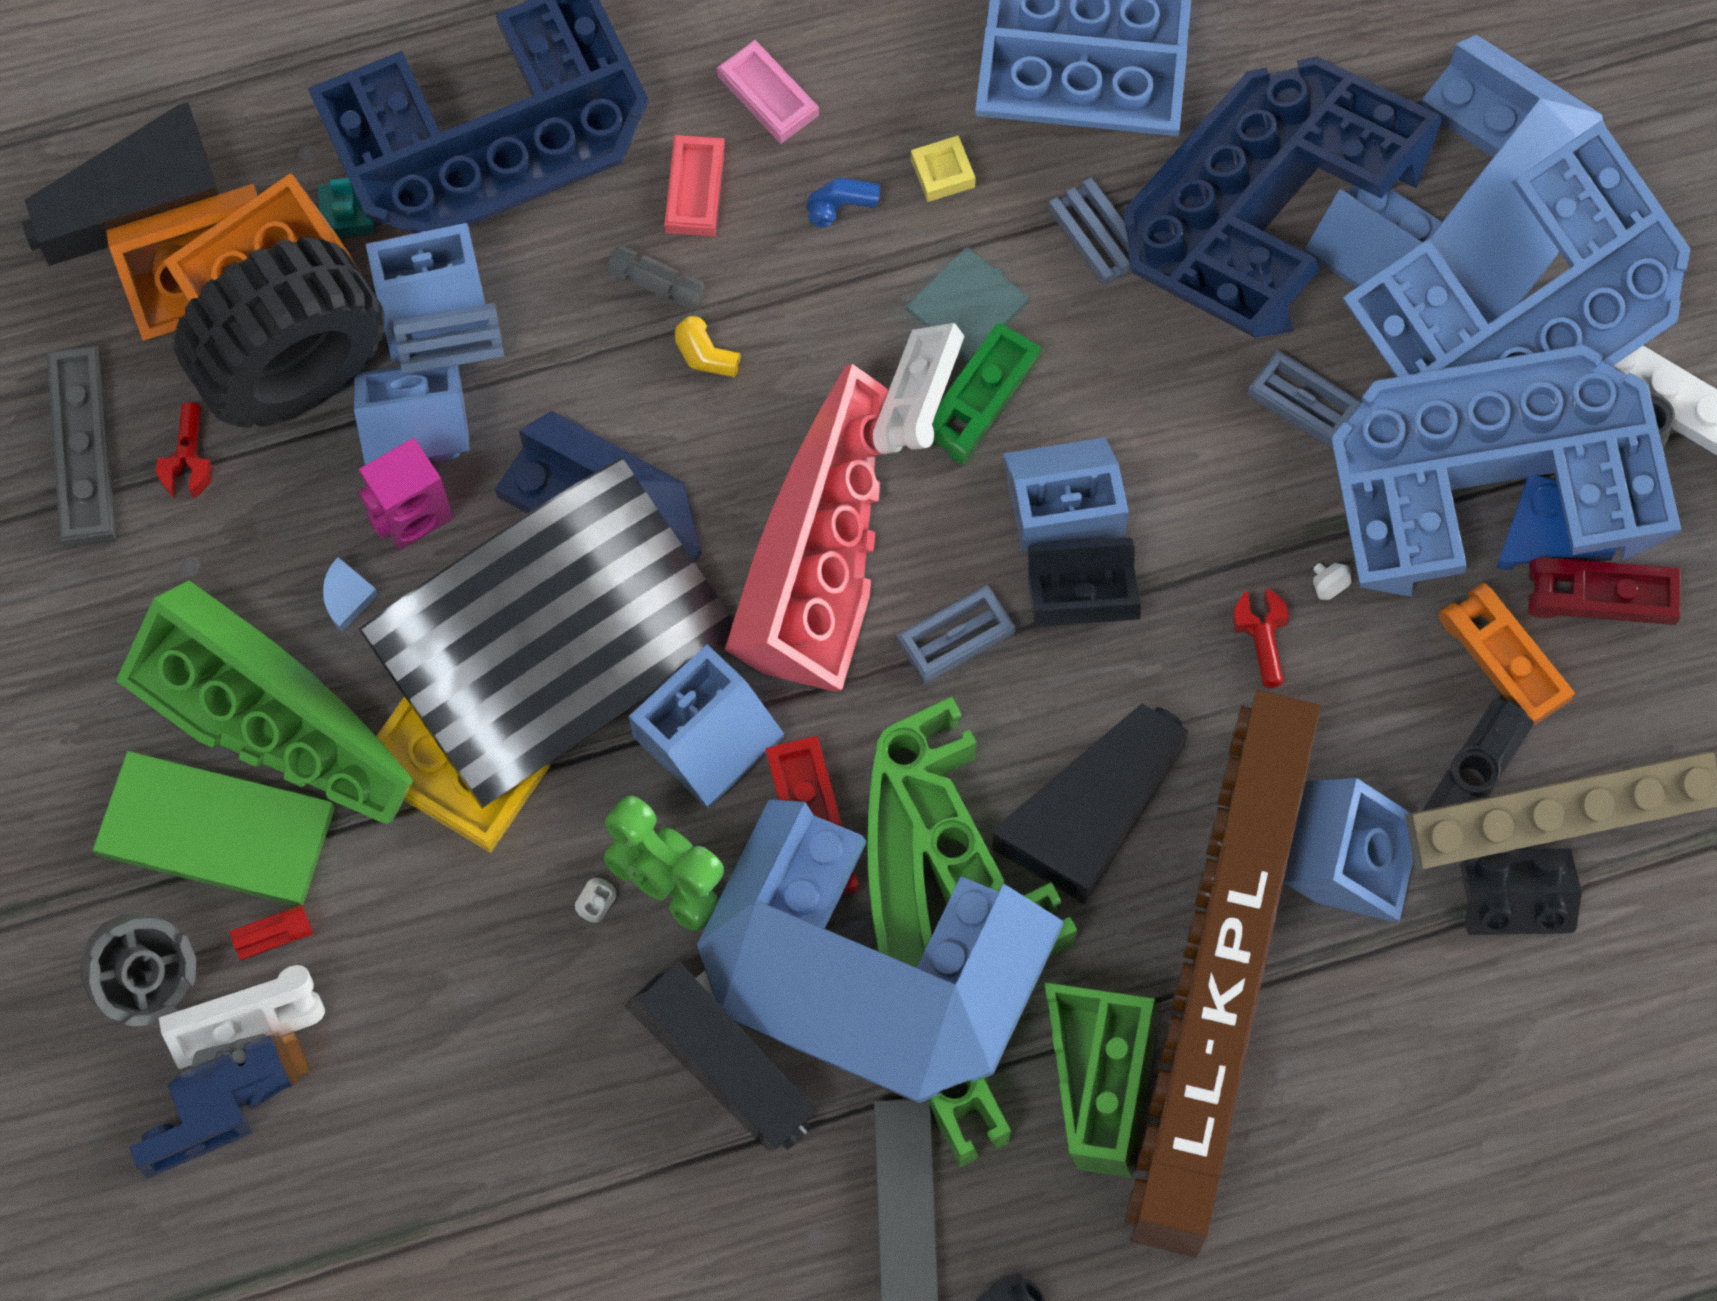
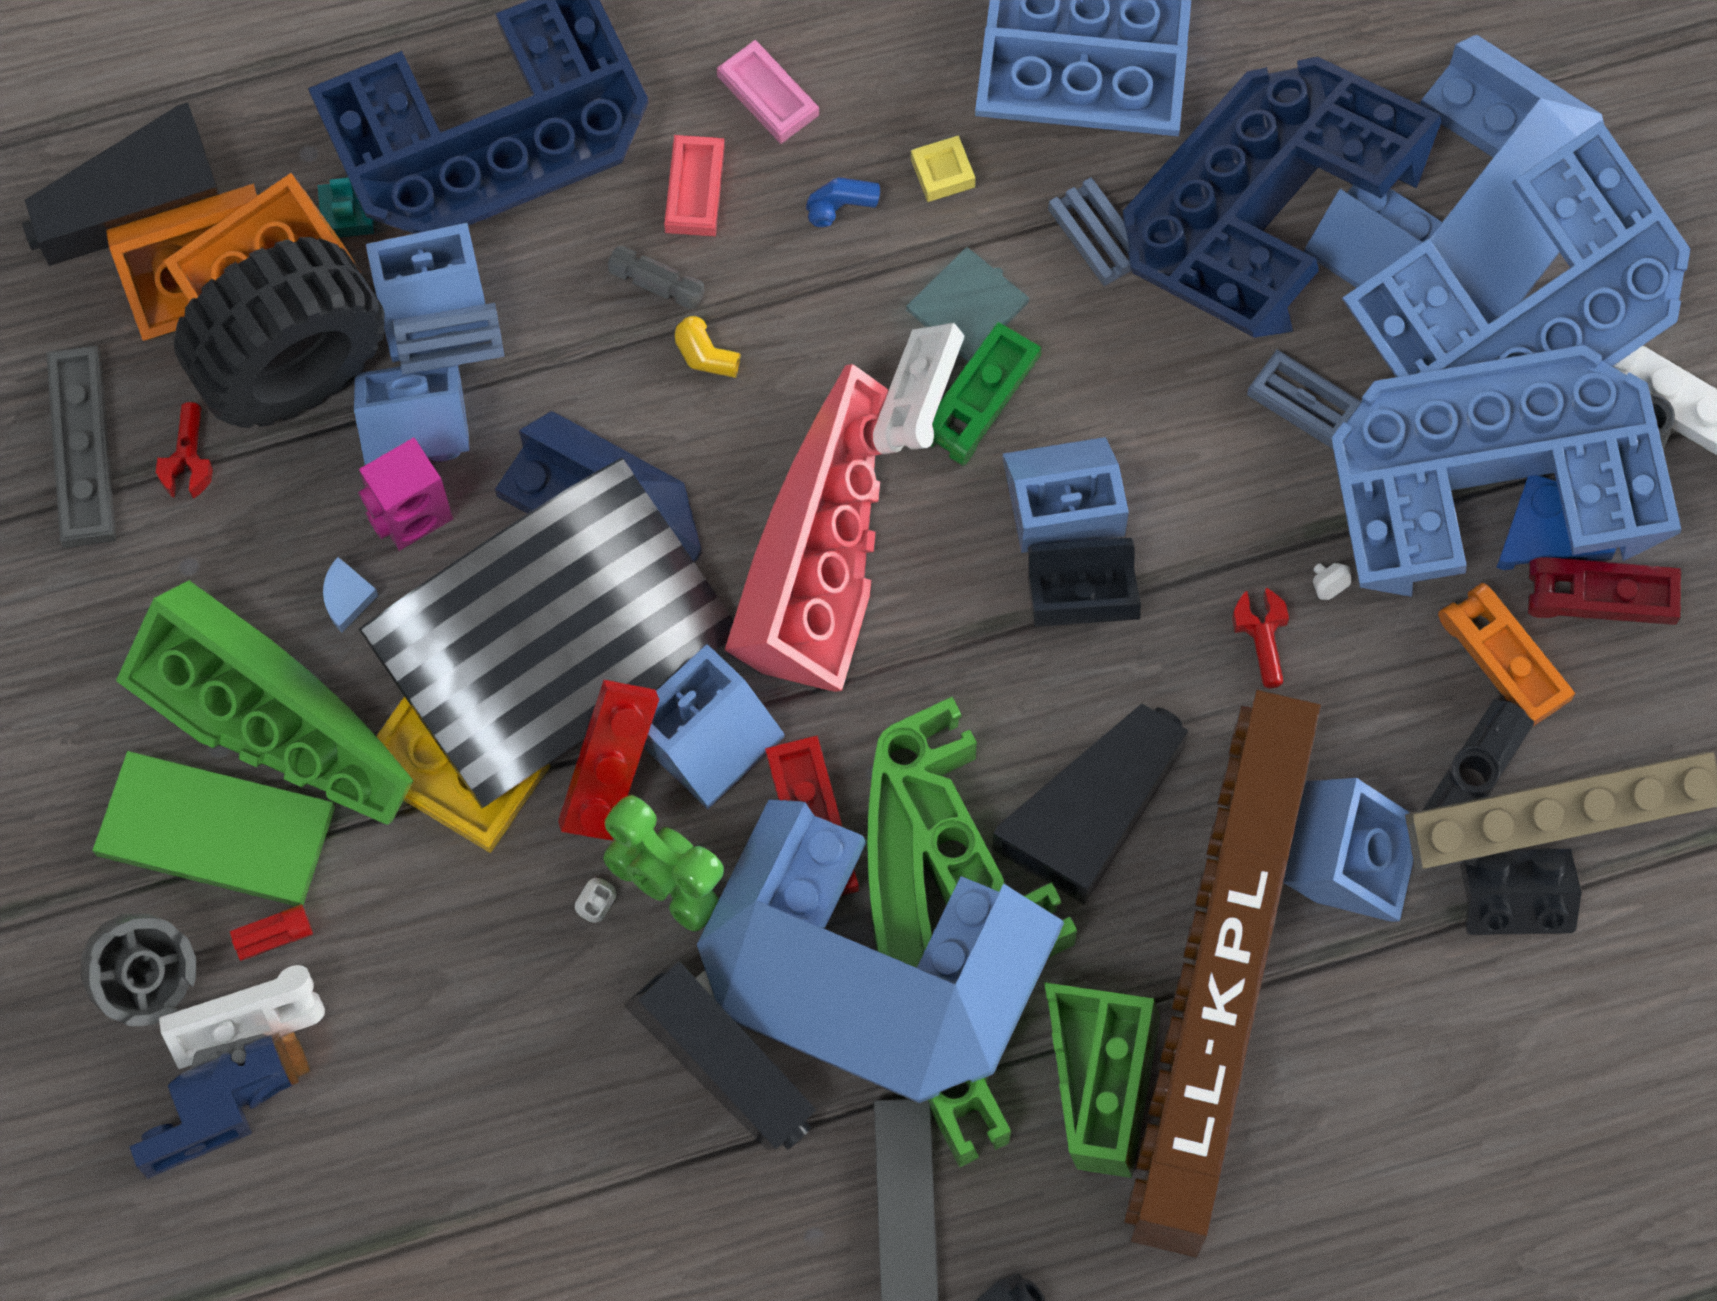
(608, 757): none -> red plate
(967, 650): sand blue tile -> none

